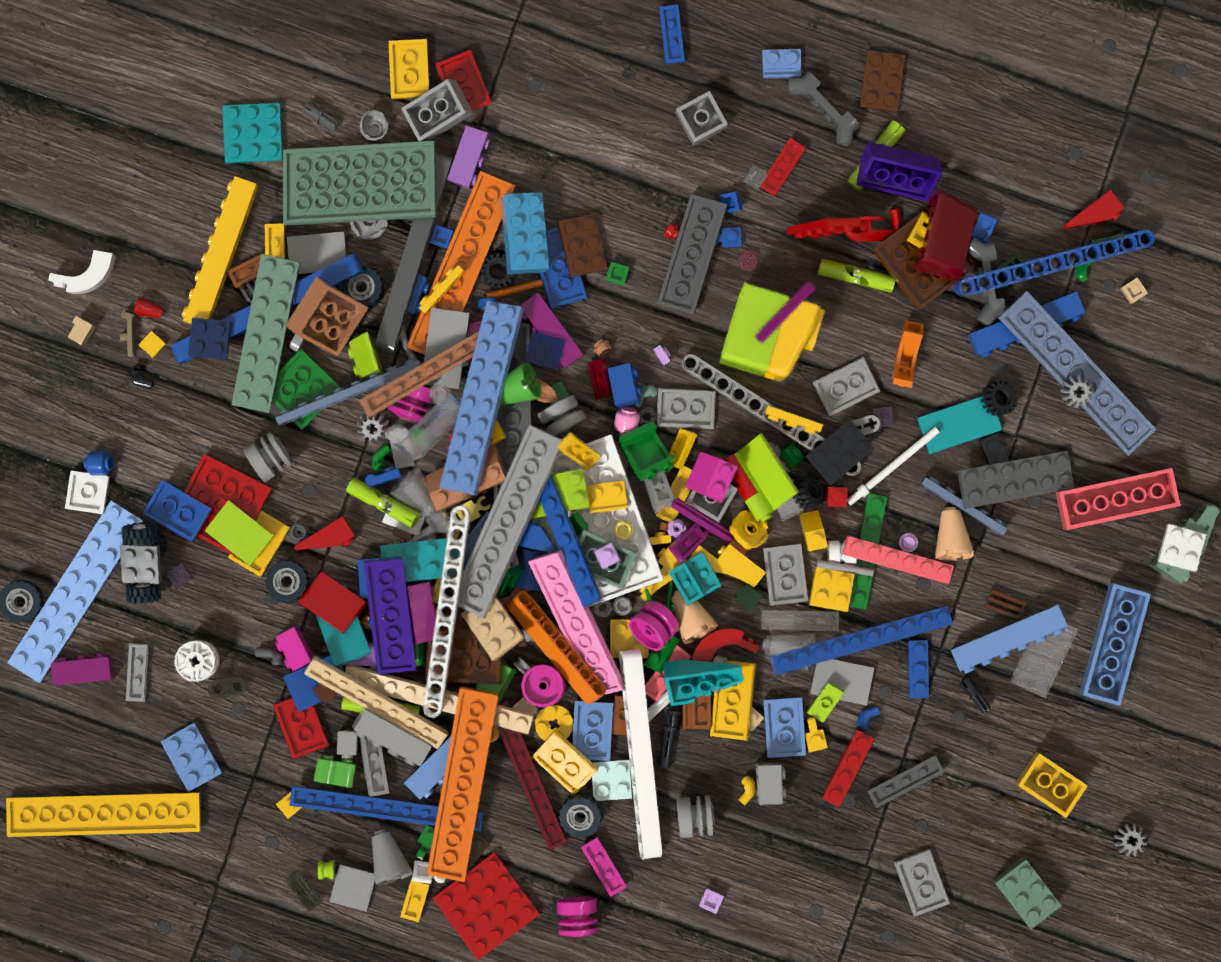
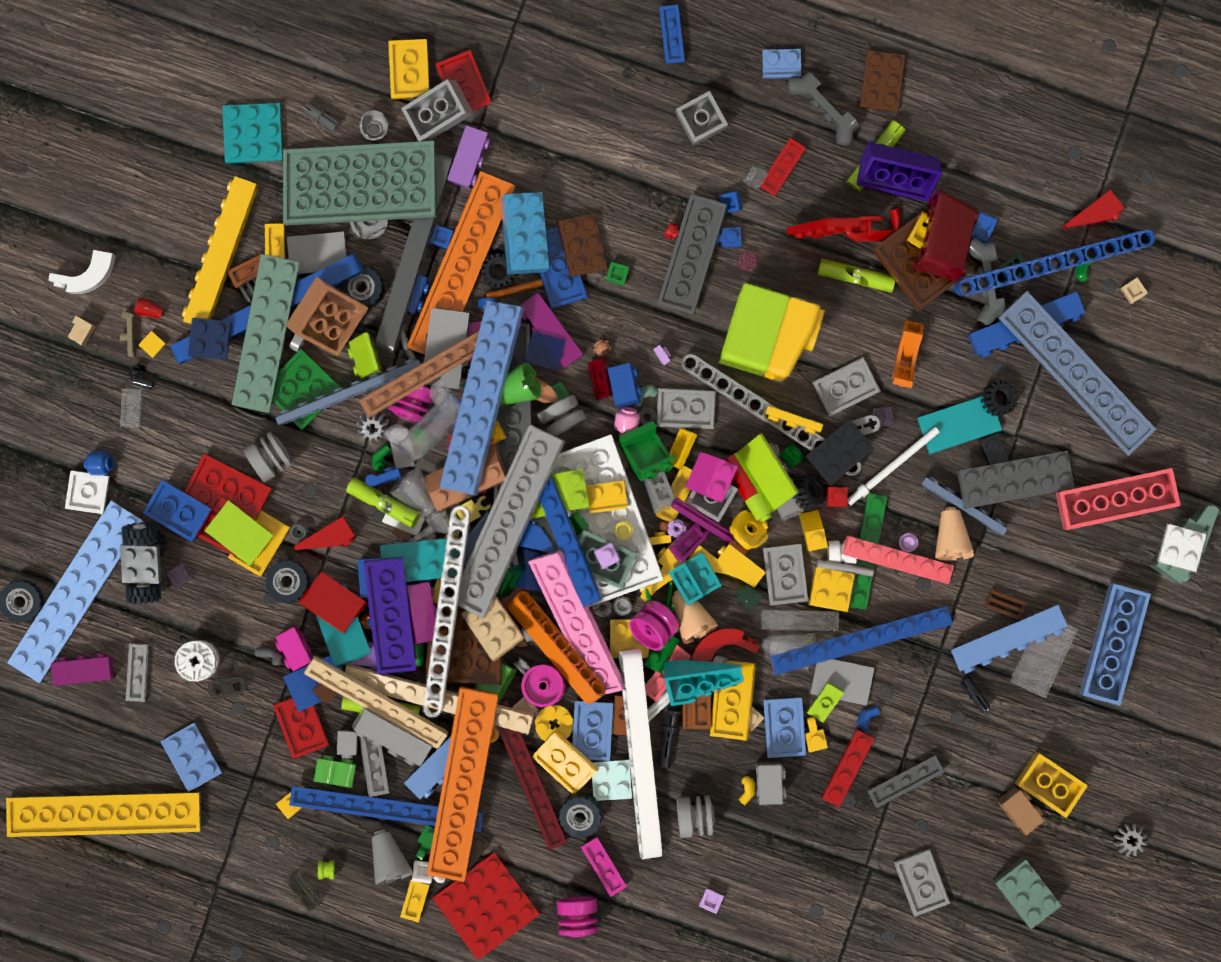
(131, 408): none -> clear plate
(353, 887): light grey tile -> none
(440, 289): yellow plate -> none
(579, 451): yellow plate -> none
(784, 312): magenta axle -> none
(918, 669): blue plate -> none
(1020, 810): none -> medium nougat brick
(1079, 398): light grey gear -> none
(1106, 236): piece -> none

